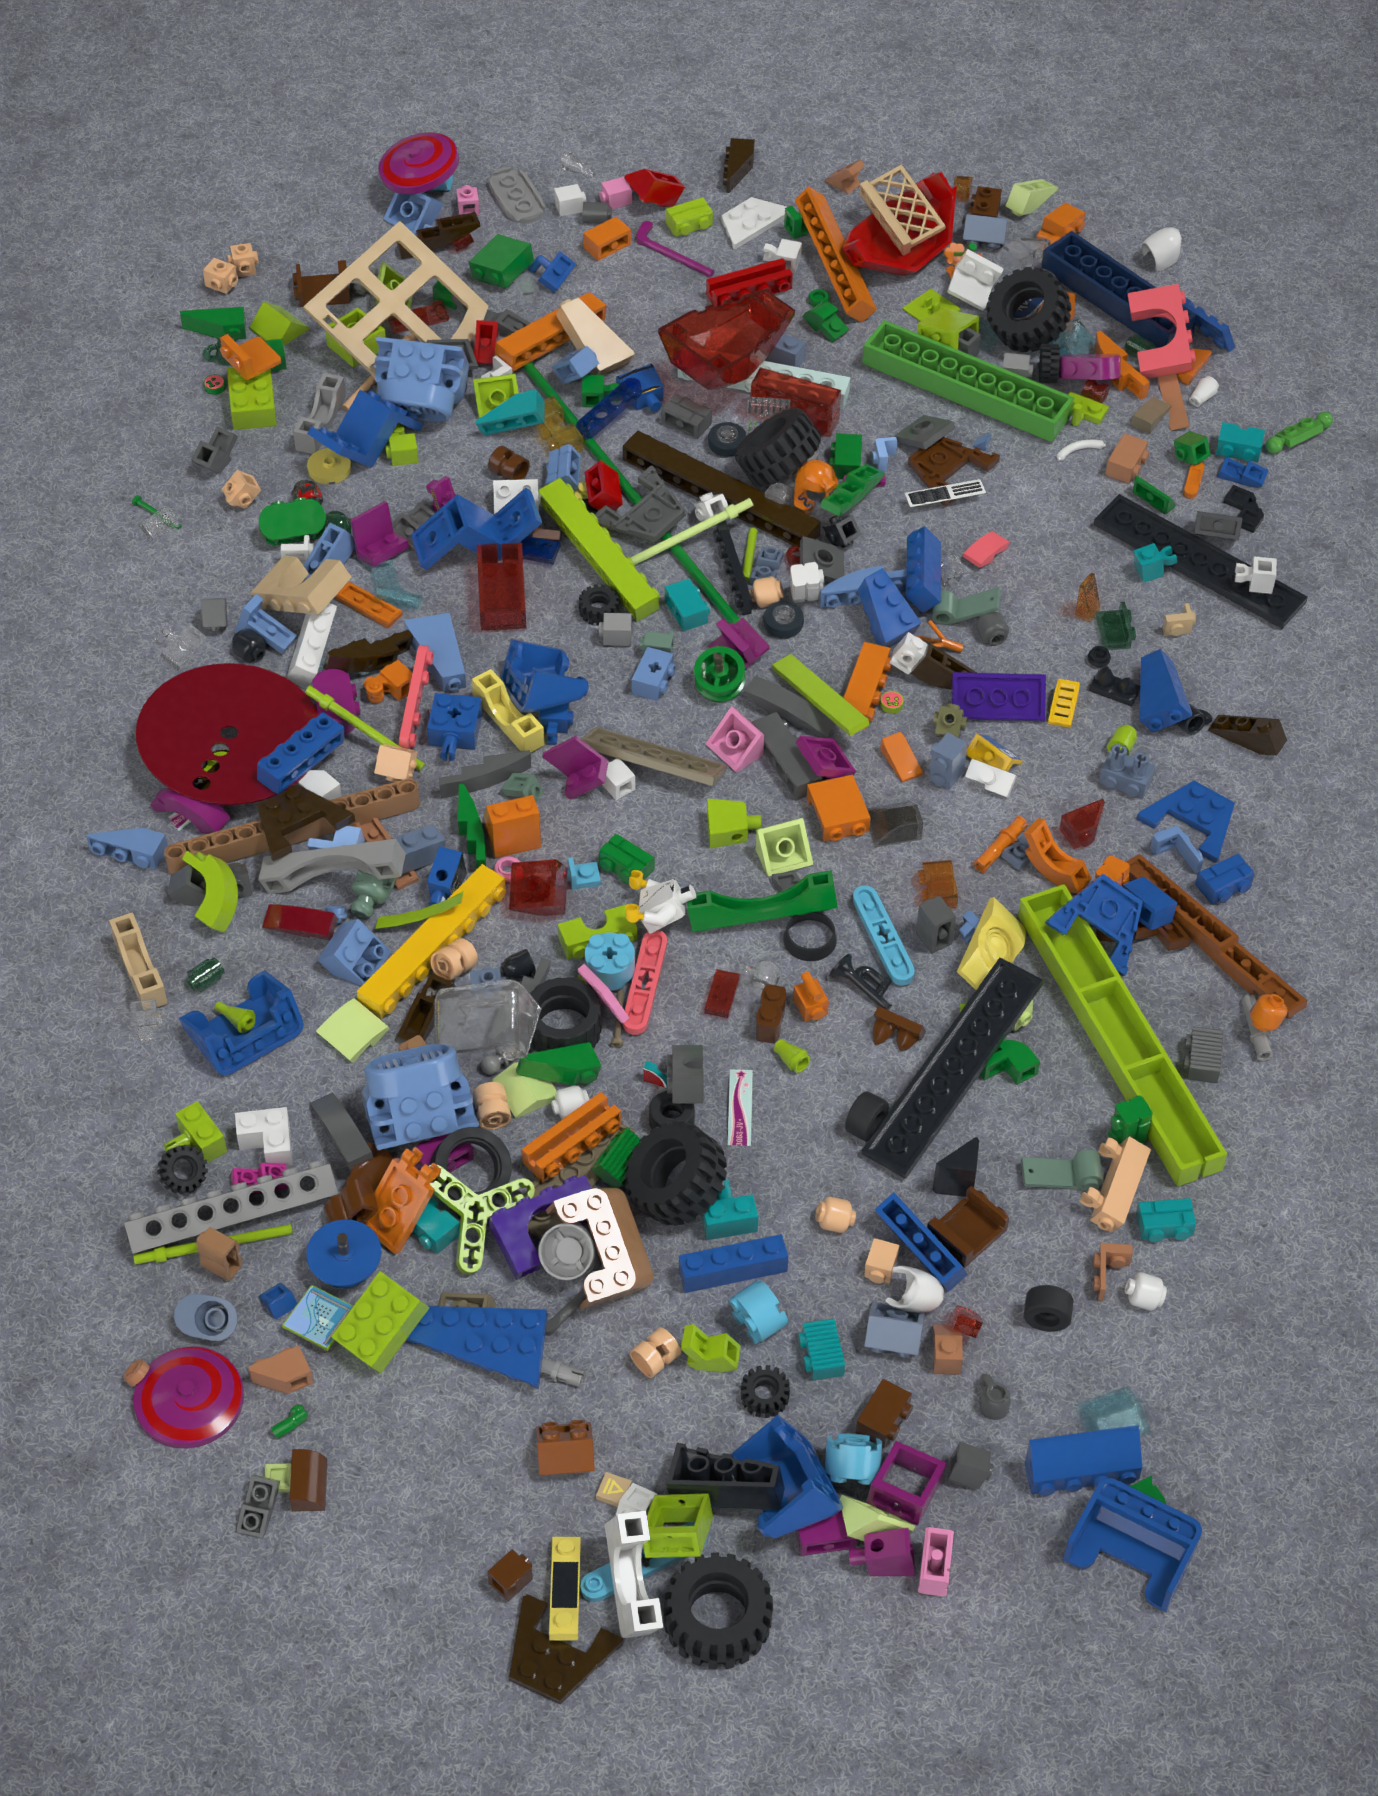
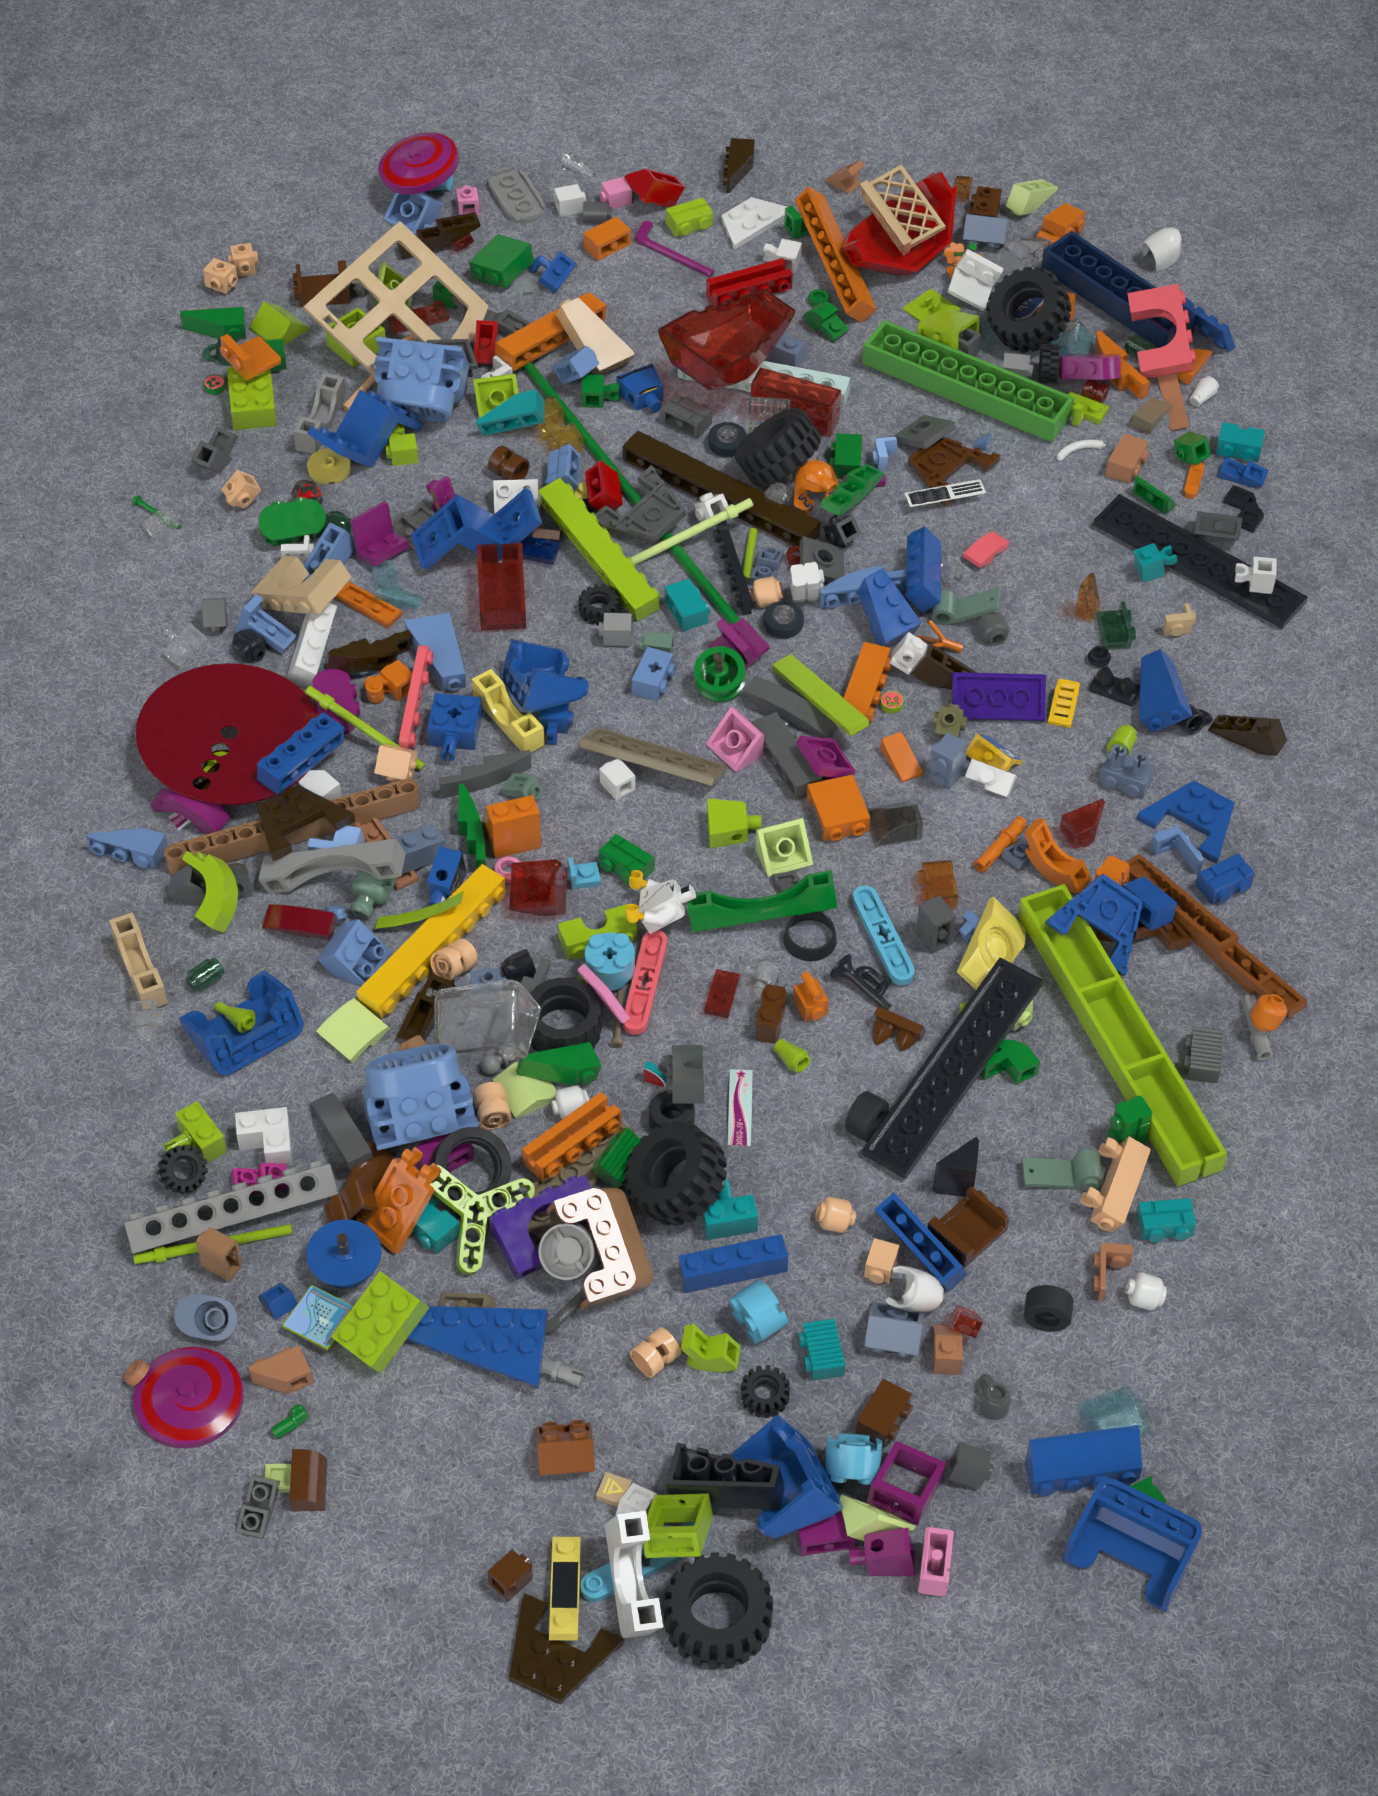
(580, 764): magenta bracket -> none
(606, 406): clear blue beam -> none
(1299, 432): bright green plate -> none

